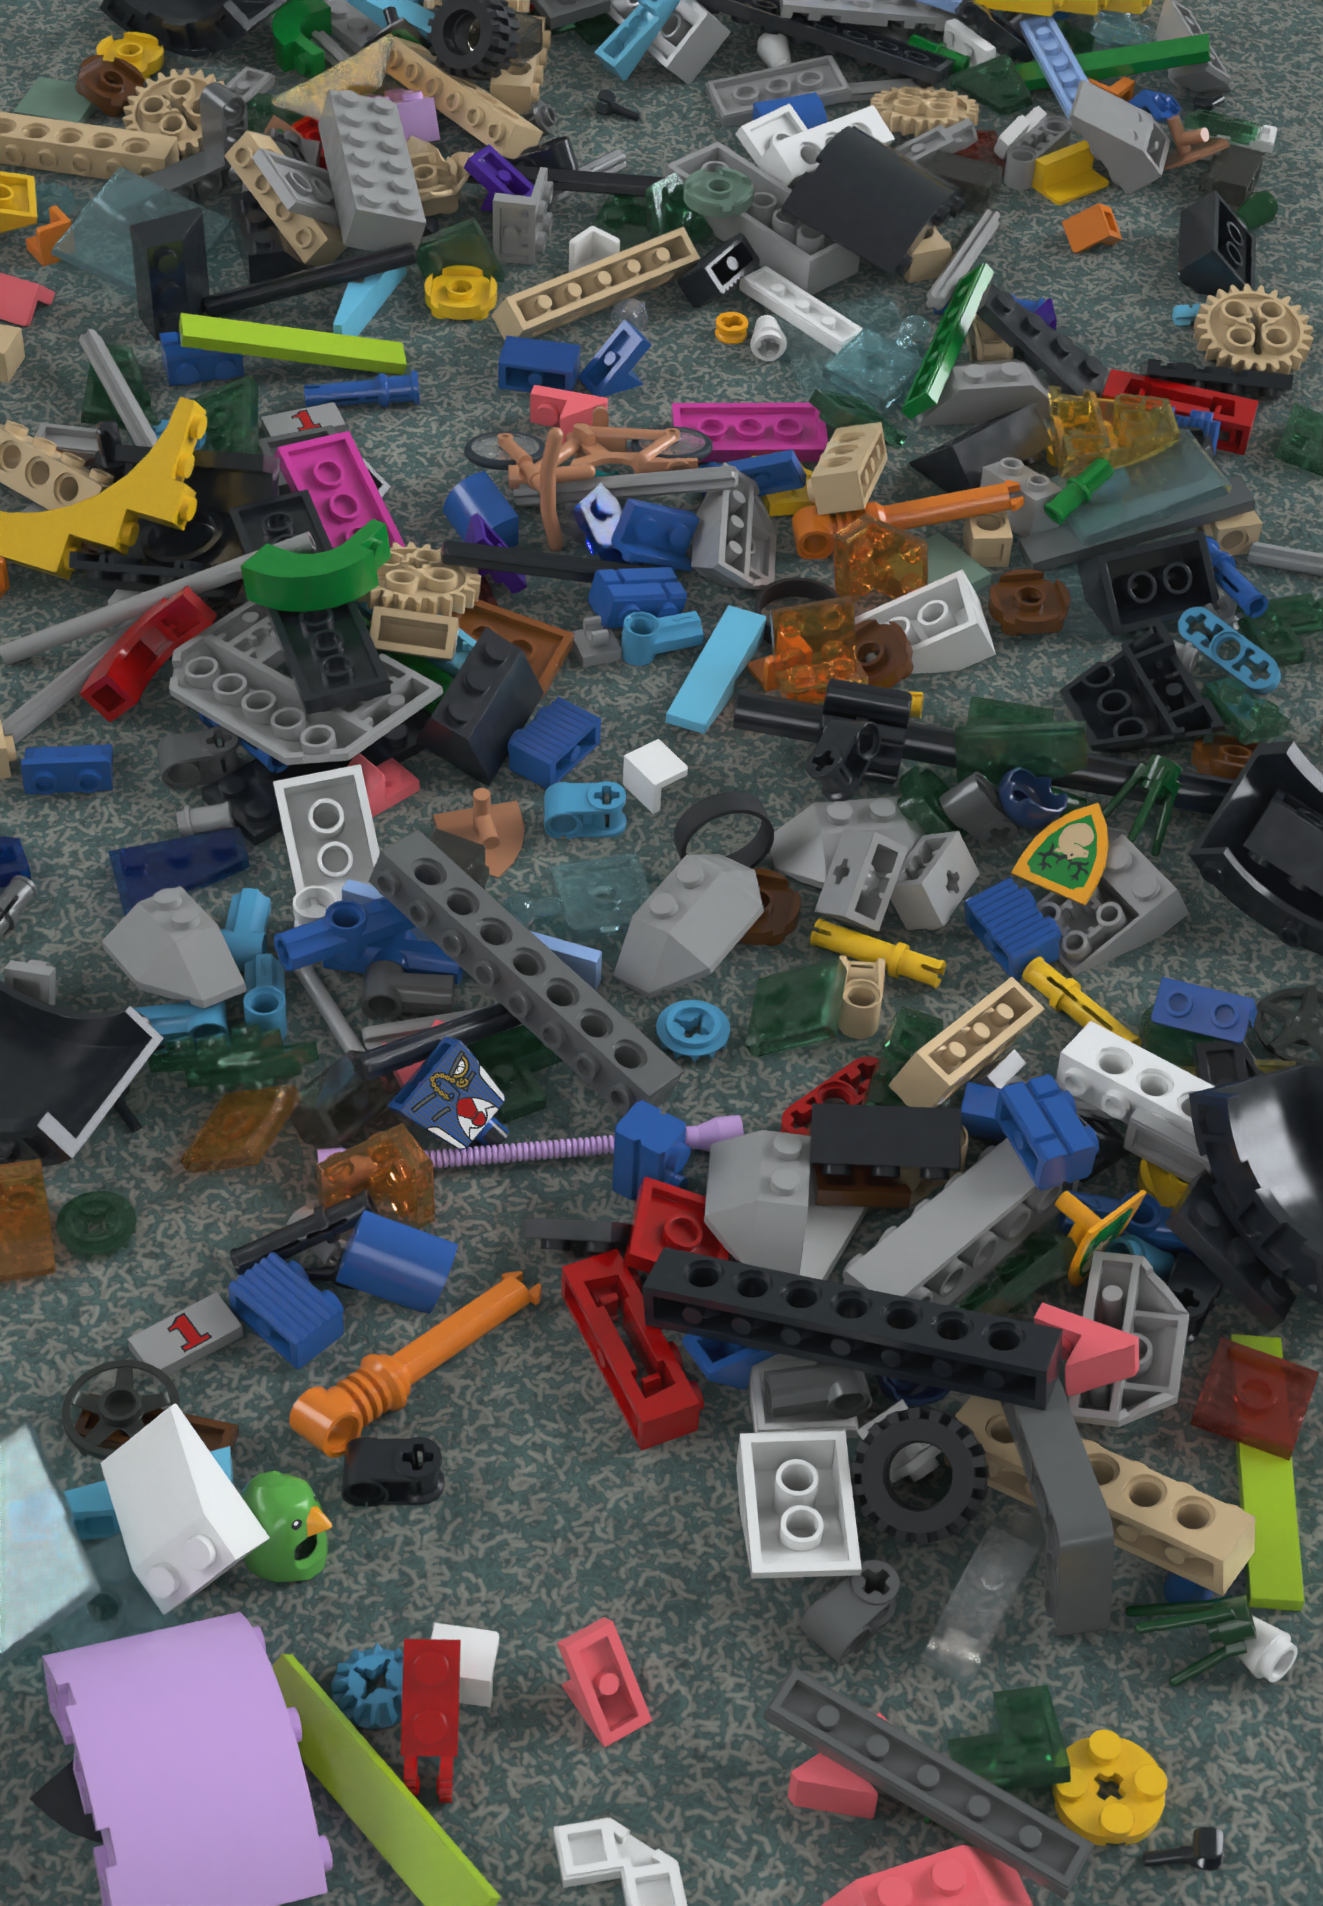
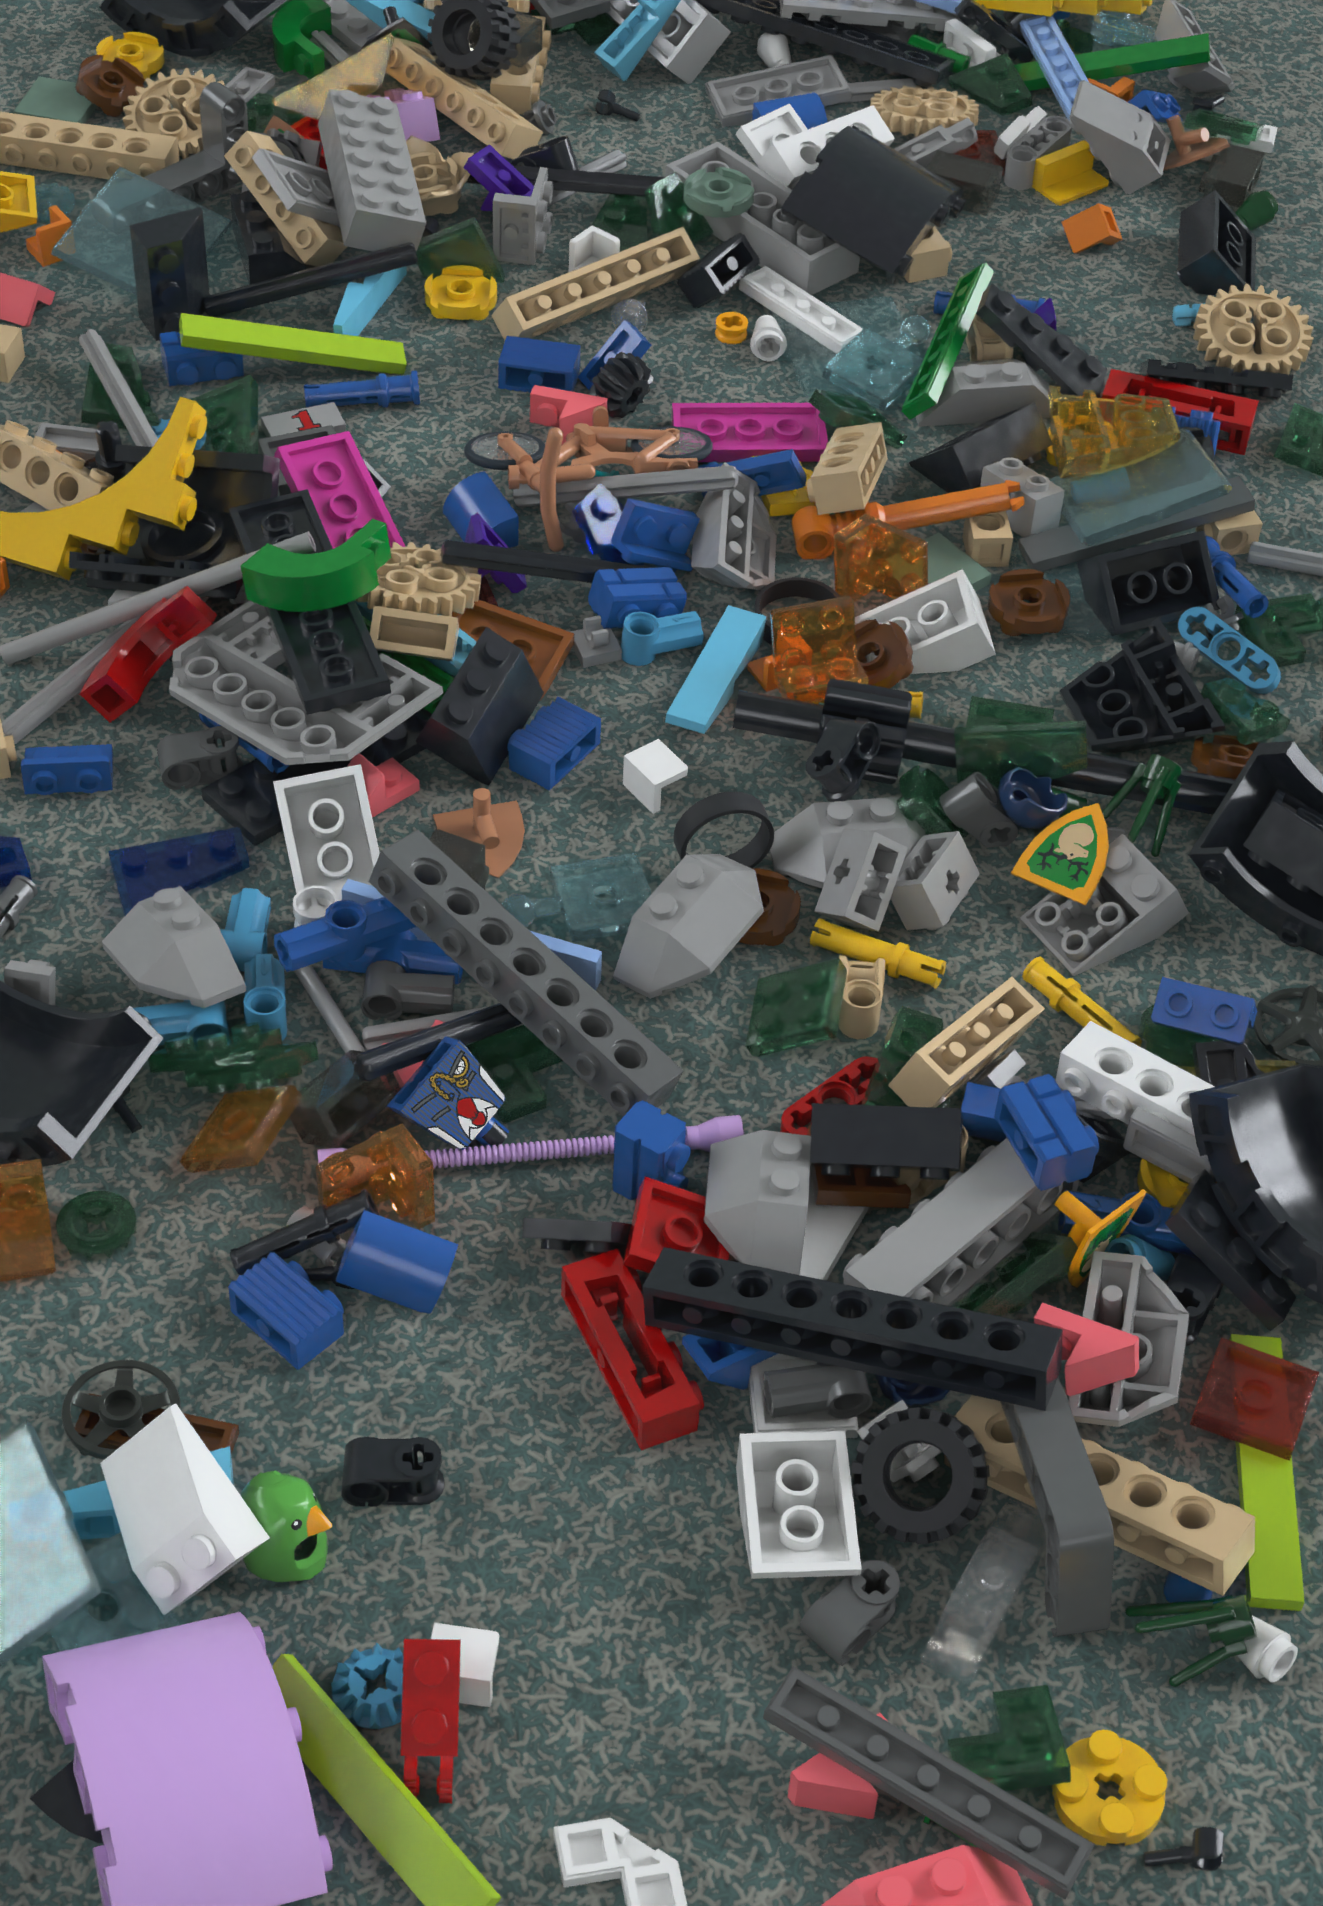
(186, 1336): light grey tile -> none
(205, 819): light grey pin -> none
(384, 1381): orange piece -> none
(581, 810): dark azure piece -> none
(603, 1682): coral slope -> none
(624, 383): none -> black gear
(685, 1016): dark azure gear -> none
(962, 259): light grey axle -> none
(1012, 926): blue brick -> none
(1078, 490): green axle -> none

